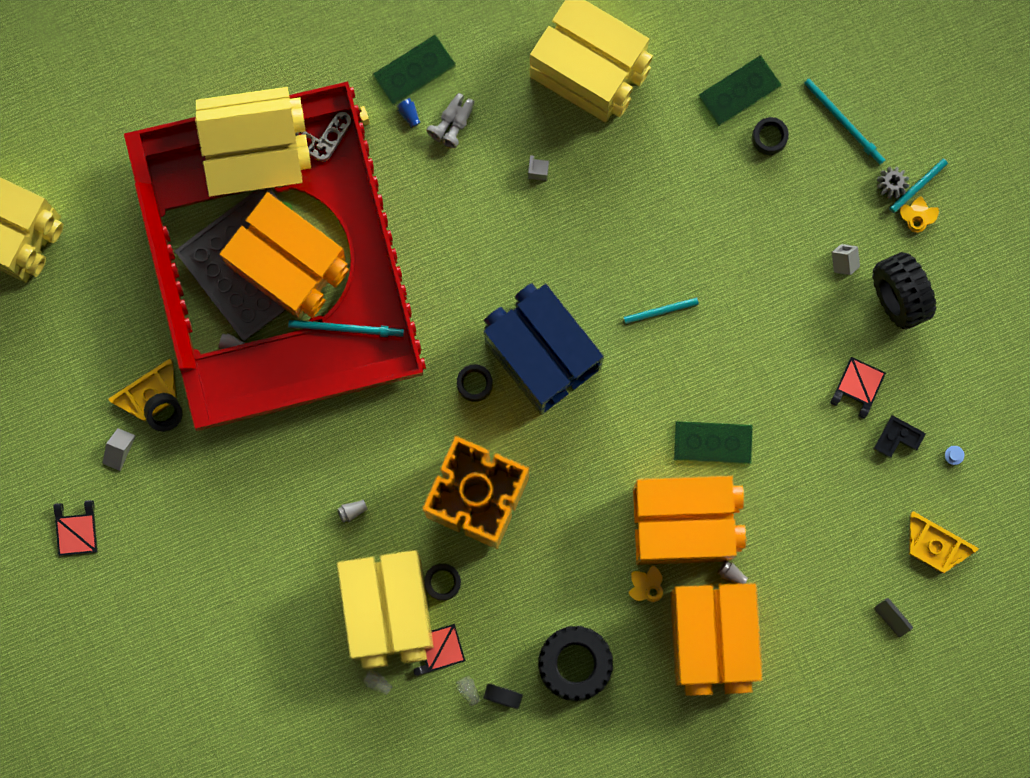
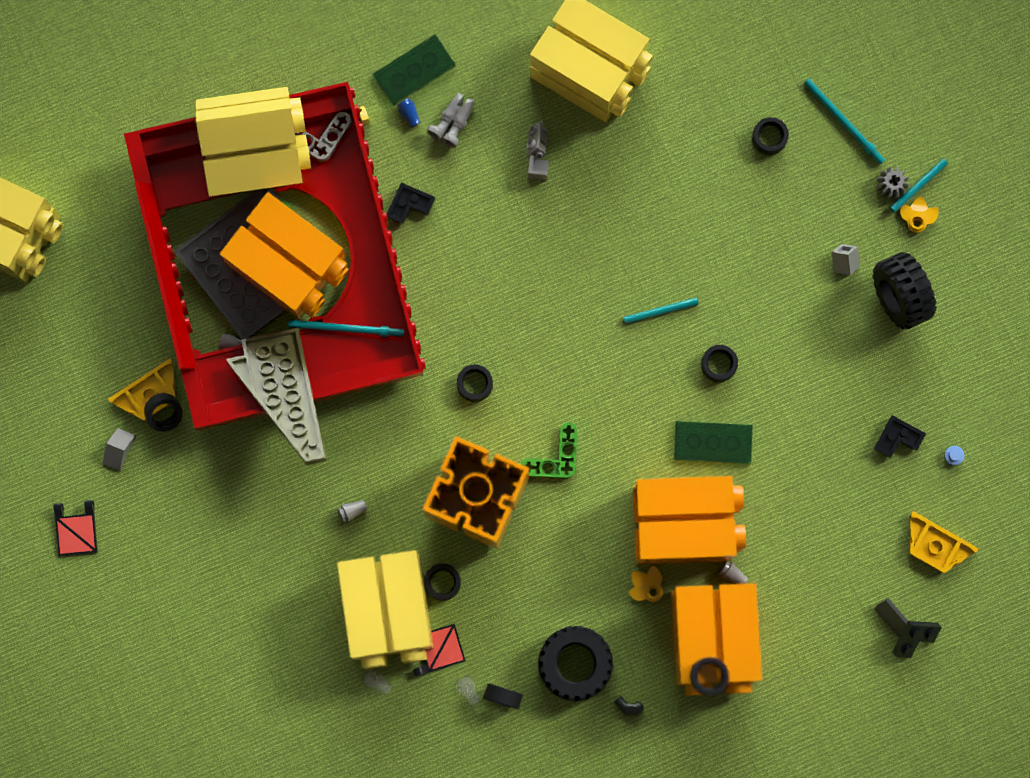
(279, 382): none -> wing
(407, 199): none -> black plate
(537, 140): none -> light grey hinge
(541, 346): dark blue brick -> none
(557, 464): none -> bright green beam
(629, 709): none -> pearl dark grey arm
(719, 349): none -> black tyre
(724, 676): none -> black tyre
(739, 90): clear green tile -> none
(859, 383): coral flag -> none
(913, 634): none -> black plate

